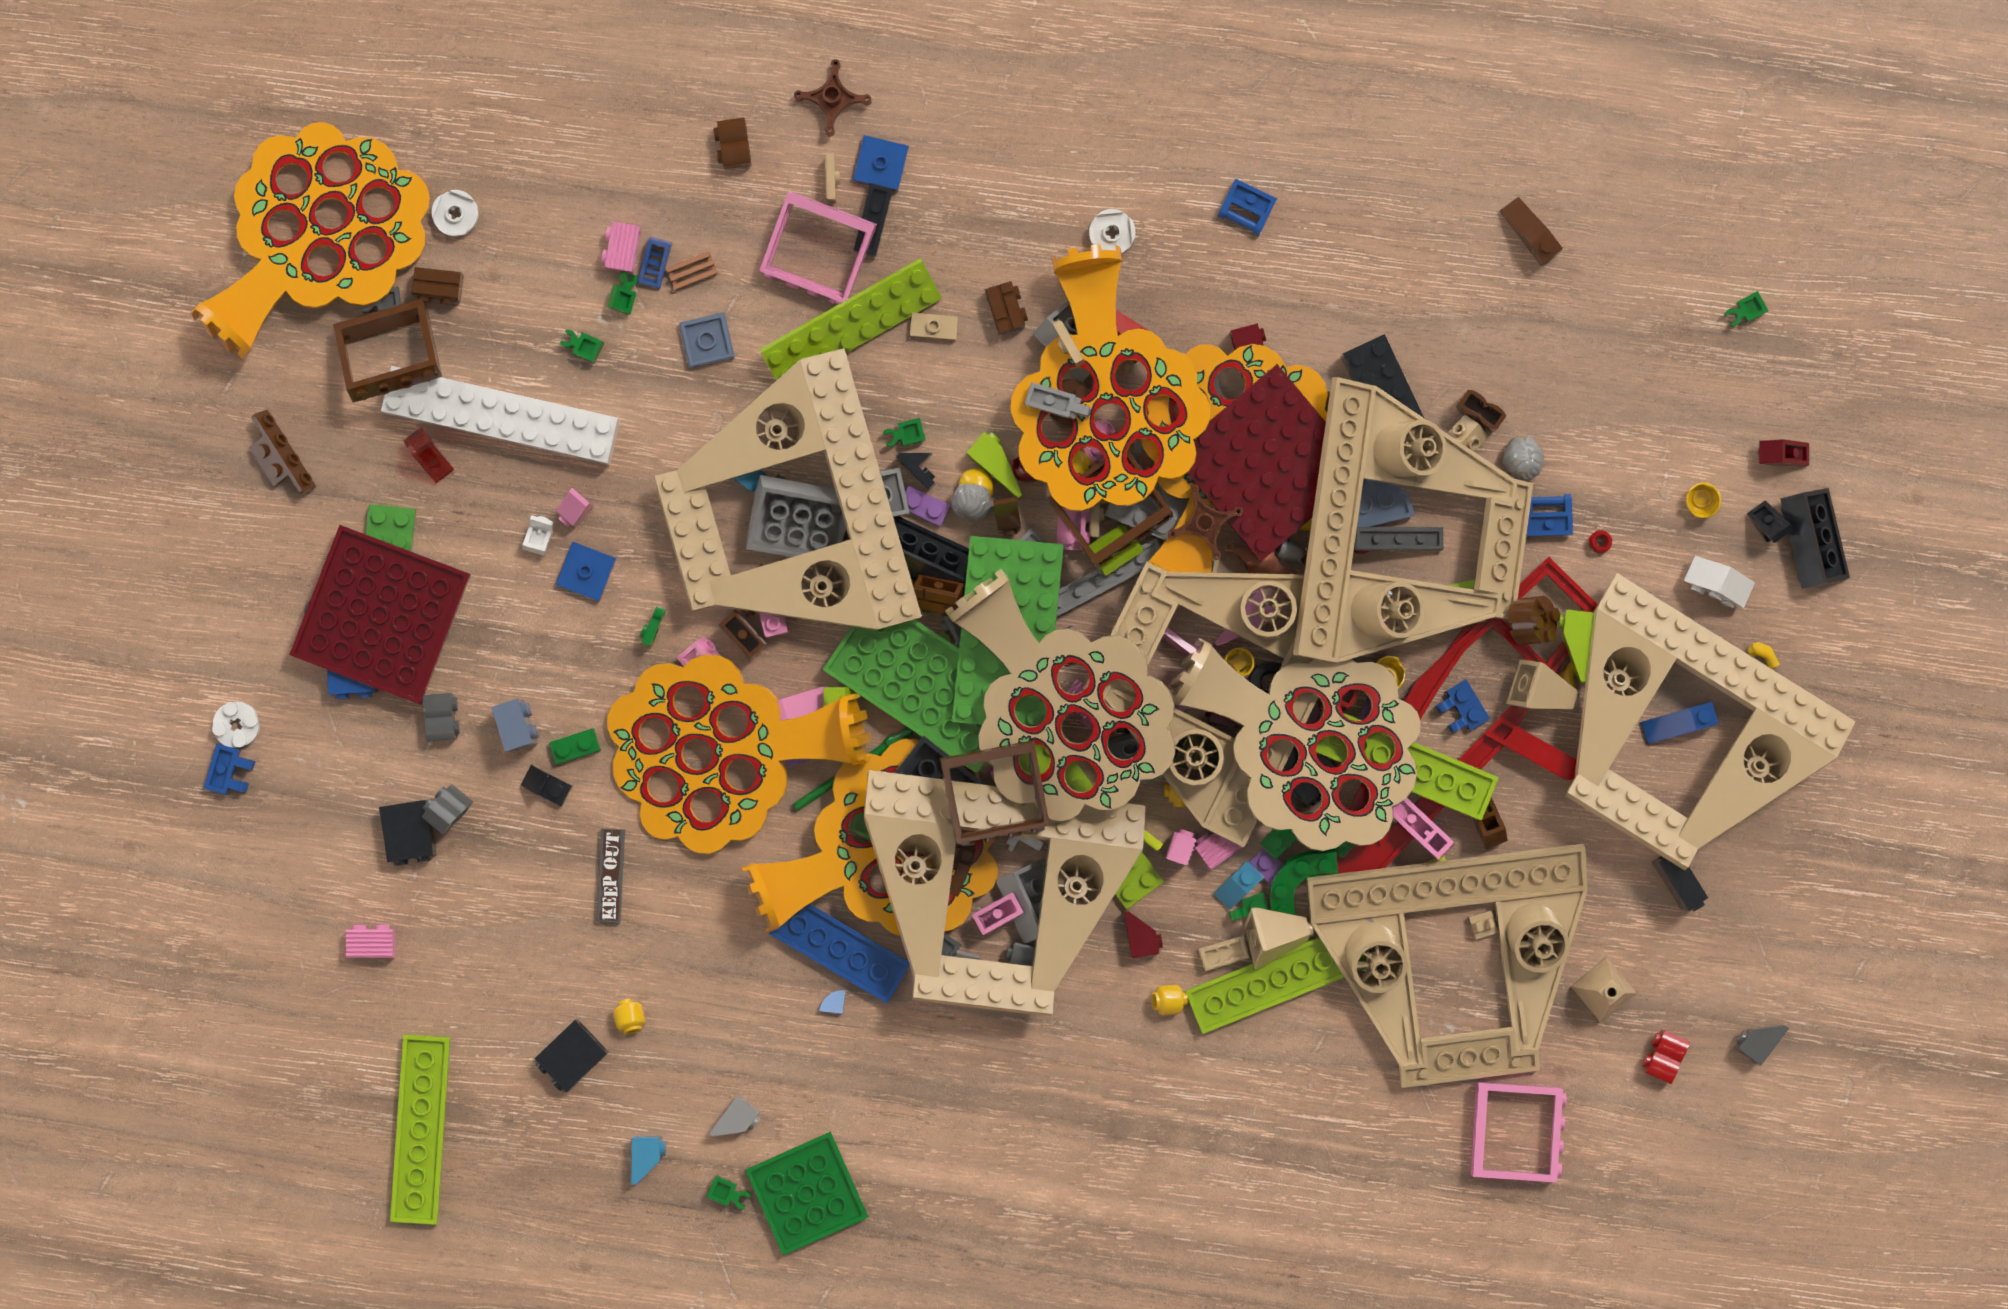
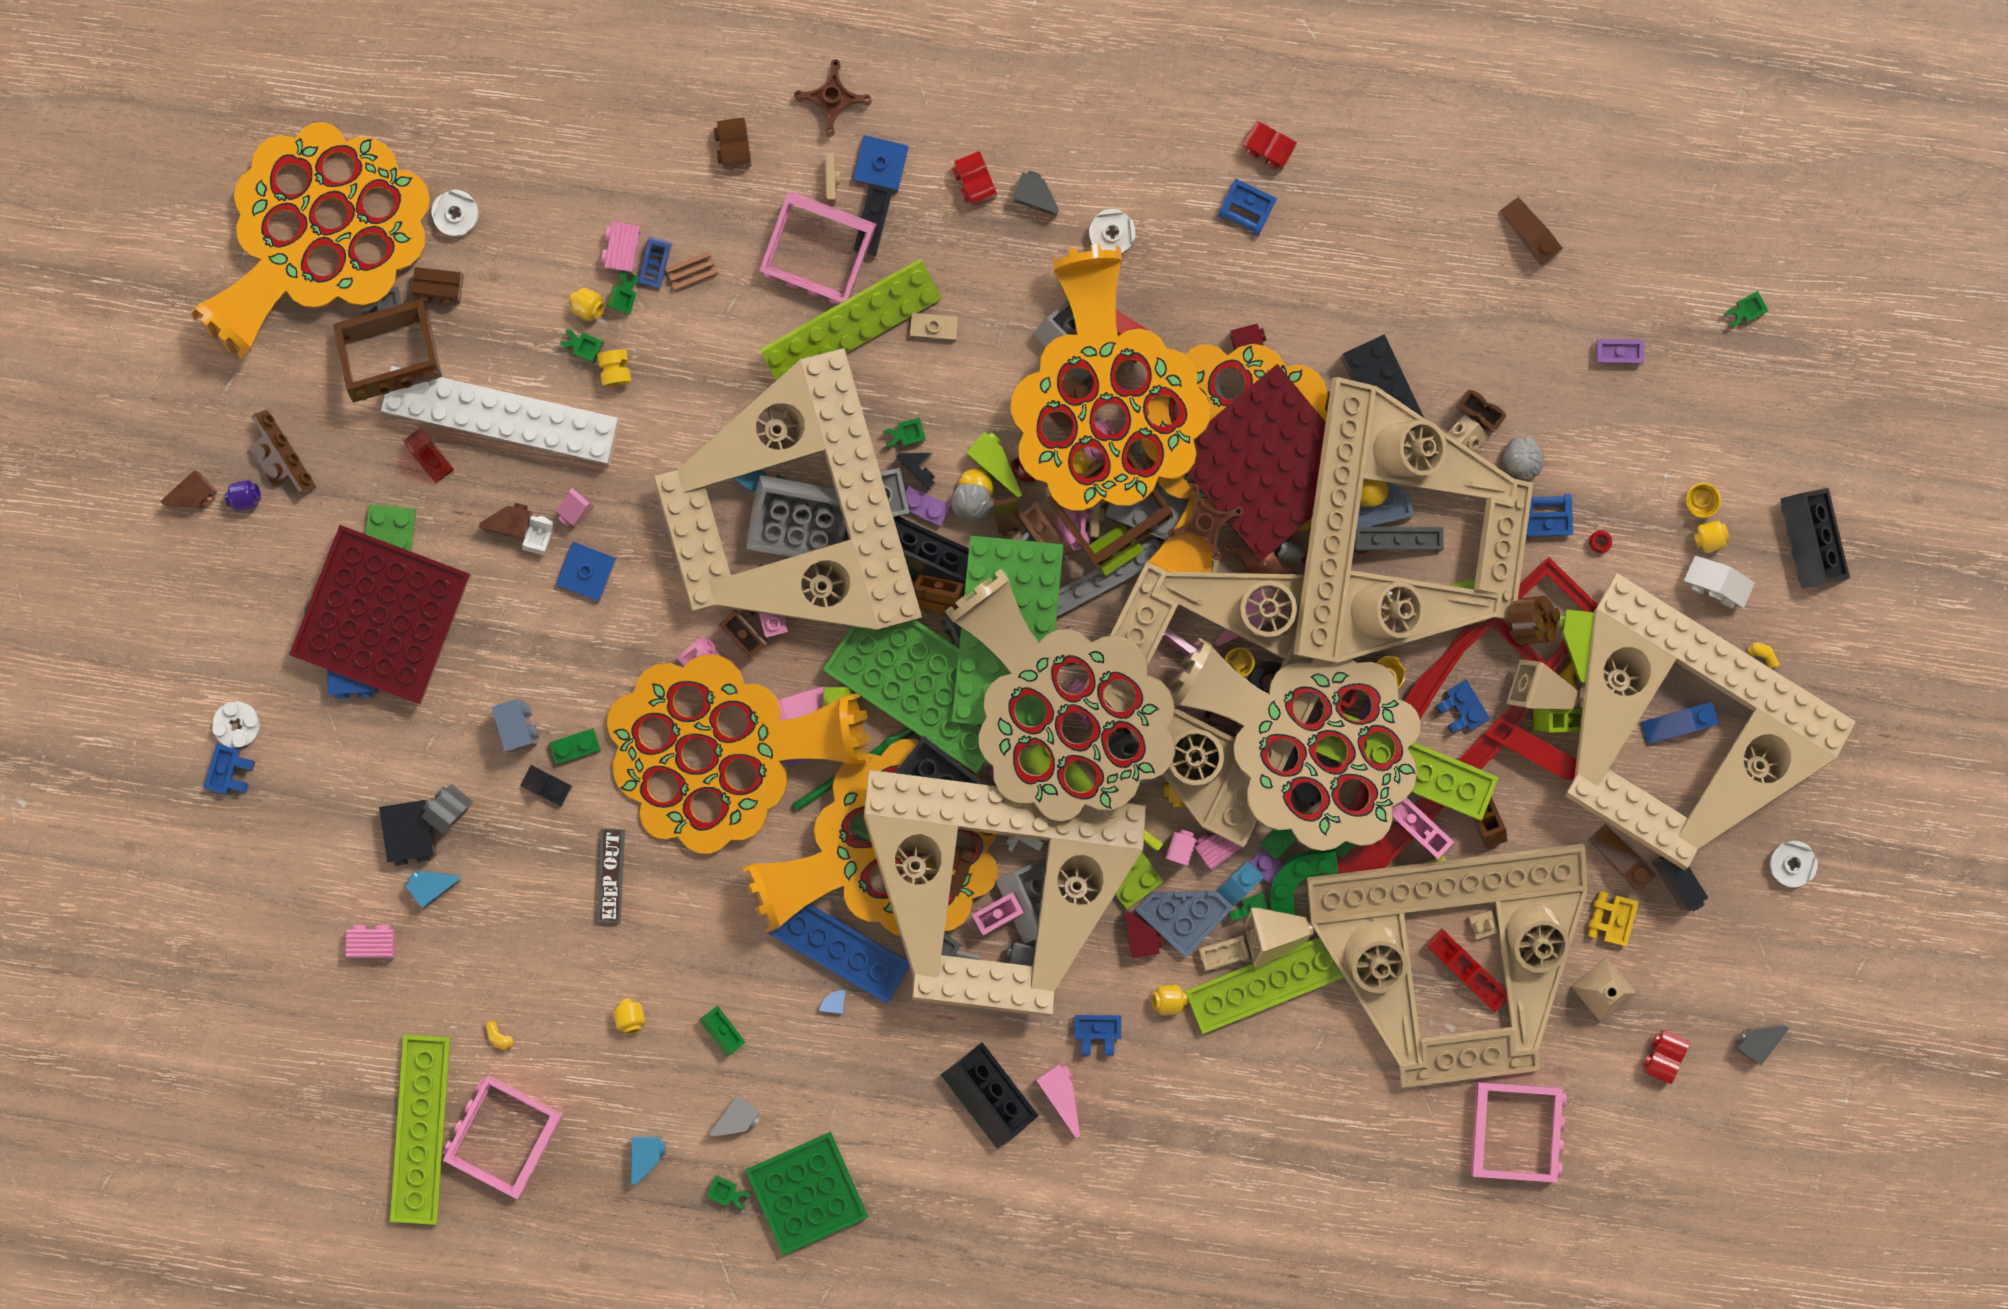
(191, 492): none -> copper slope
(243, 495): none -> dark purple head
(430, 885): none -> dark azure slope
(440, 716): dark grey brick -> none
(463, 1126): none -> bright pink window
(497, 1039): none -> yellow arm
(509, 521): none -> copper slope
(570, 1056): black brick -> none
(586, 304): none -> yellow head
(614, 367): none -> yellow wheel
(650, 631): green plate -> none
(707, 340): sand blue tile -> none
(722, 1031): none -> green plate
(975, 179): none -> red brick
(989, 1095): none -> black slope
(1005, 307): reddish brown brick -> none
(1012, 829): reddish brown window -> none
(1034, 193): none -> dark grey slope
(1043, 527): none -> nougat hinge
(1055, 402): light grey hinge -> none
(1060, 1091): none -> bright pink slope
(1067, 344): tan plate -> none
(1097, 1027): none -> blue plate
(1184, 916): none -> sand blue plate
(1269, 145): none -> red brick
(1373, 493): none -> yellow hair
(1467, 970): none -> red slope
(1557, 720): none -> lime slope
(1619, 351): none -> medium lavender plate
(1619, 922): none -> yellow plate
(1622, 858): none -> reddish brown slope
(1712, 536): none -> yellow head
(1769, 522): black slope -> none
(1783, 453): dark red slope -> none
(1803, 855): none -> white plate

